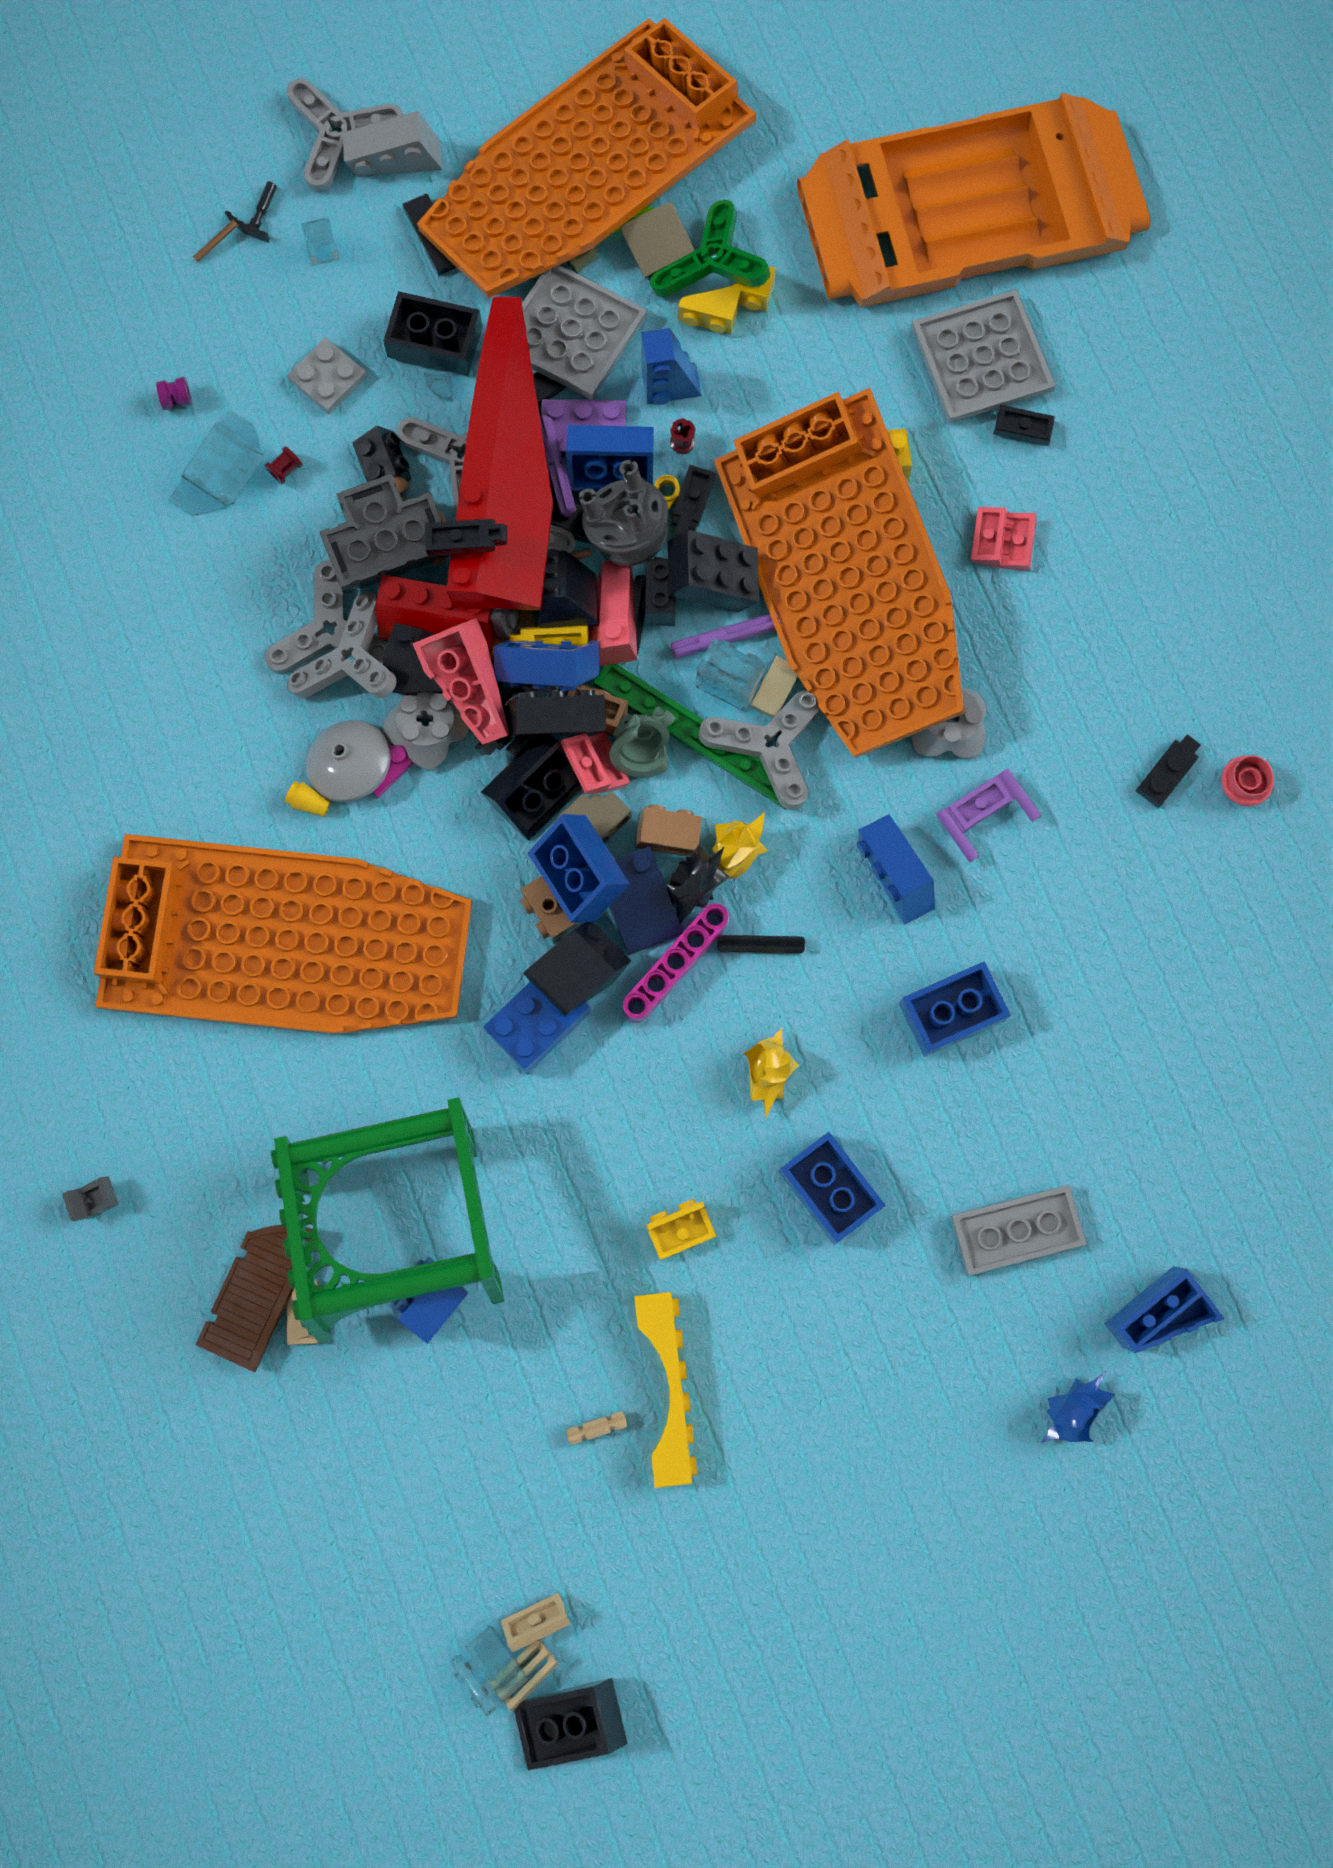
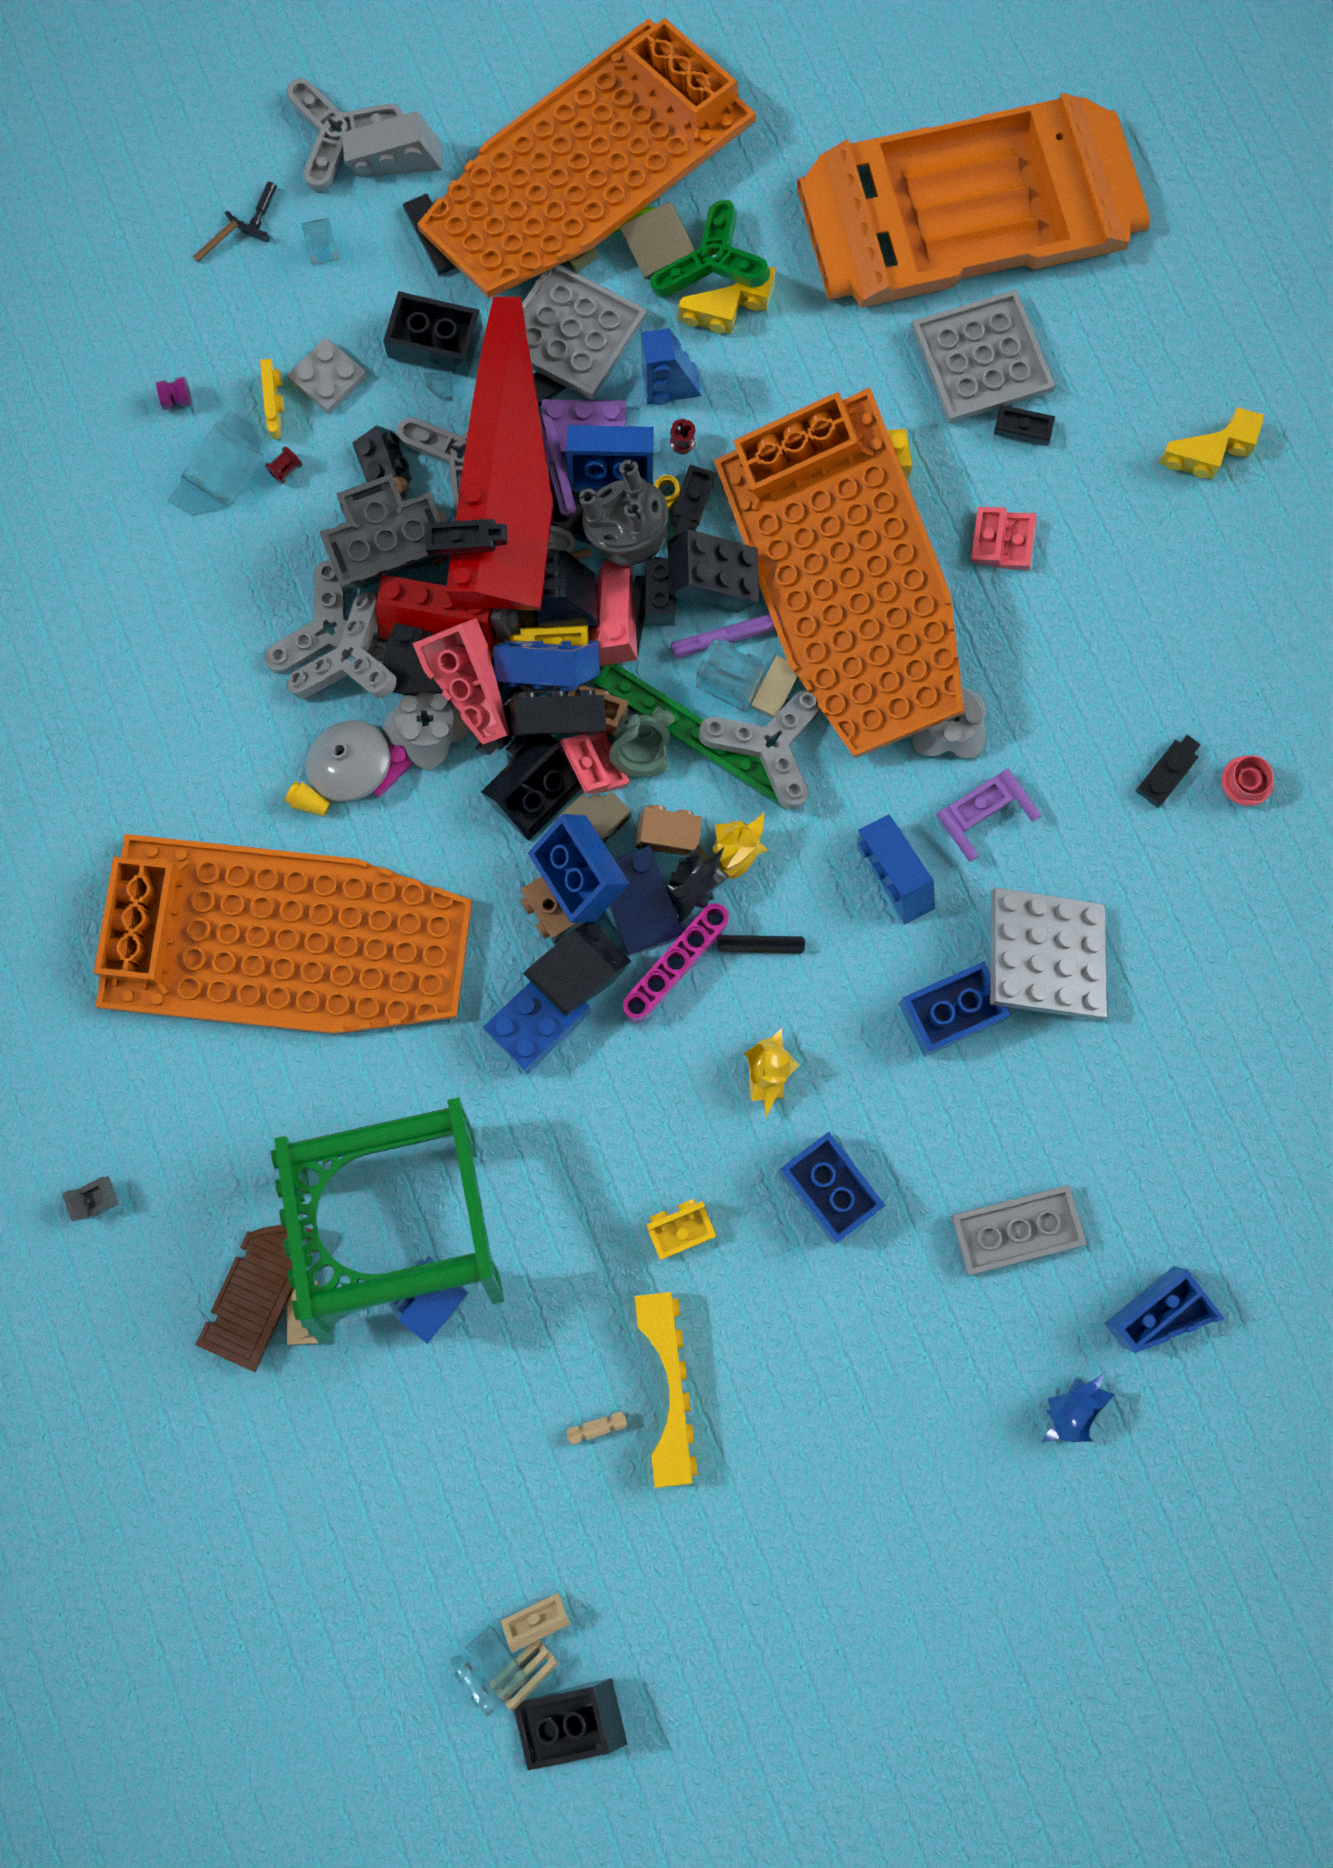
(272, 400): none -> yellow hinge
(1048, 954): none -> light grey plate
(1204, 453): none -> yellow arch

